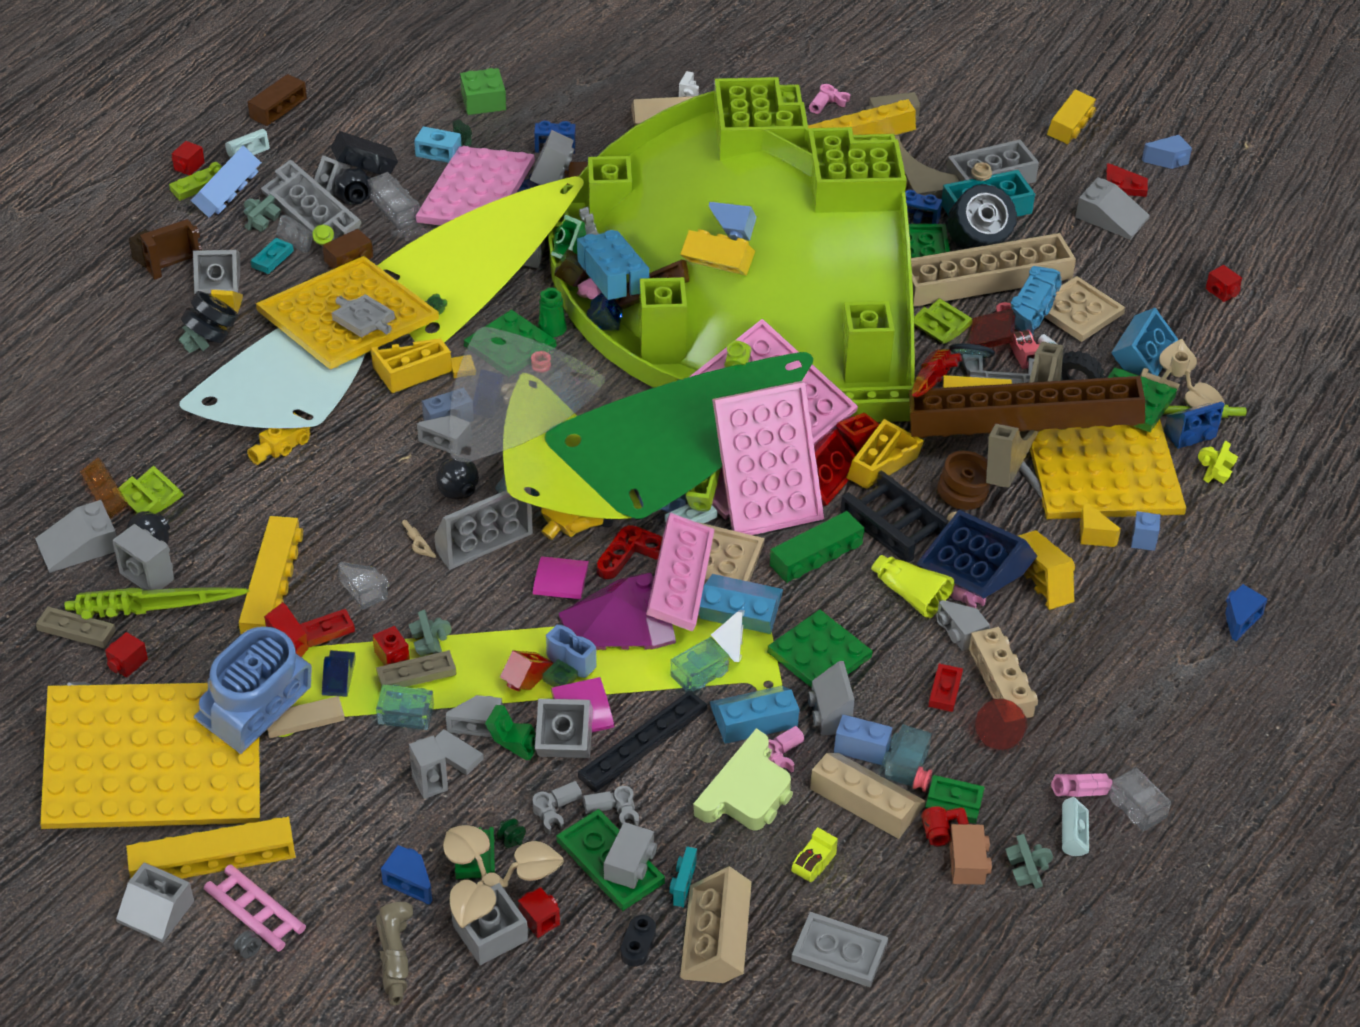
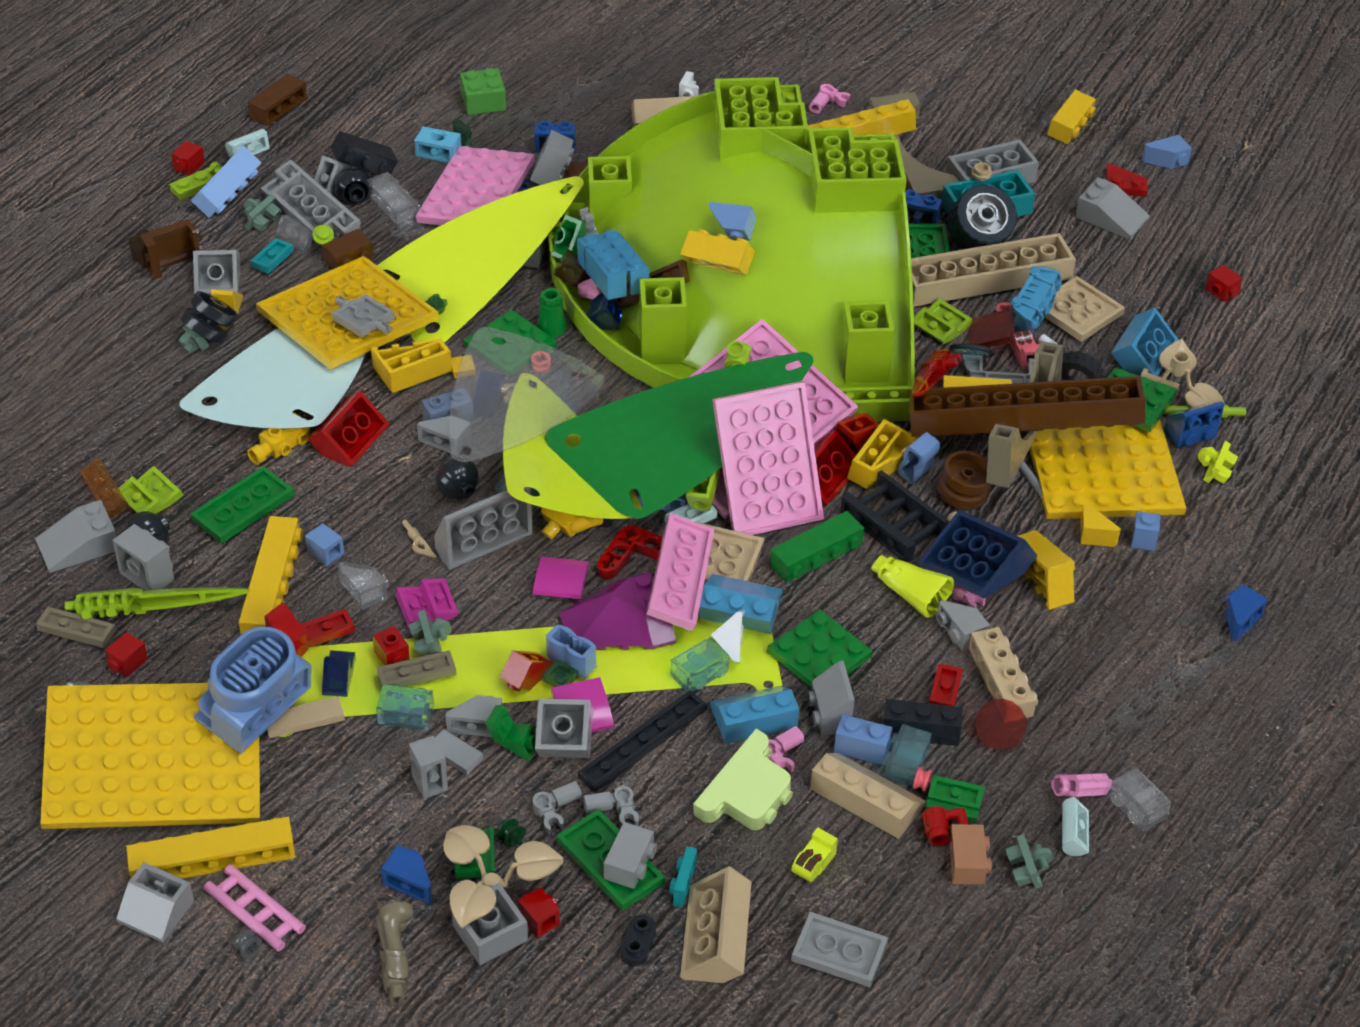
(242, 504): none -> green plate
(324, 544): none -> medium blue brick
(349, 430): none -> red slope
(432, 596): none -> dark pink slope
(918, 458): none -> medium blue brick
(940, 720): none -> black brick

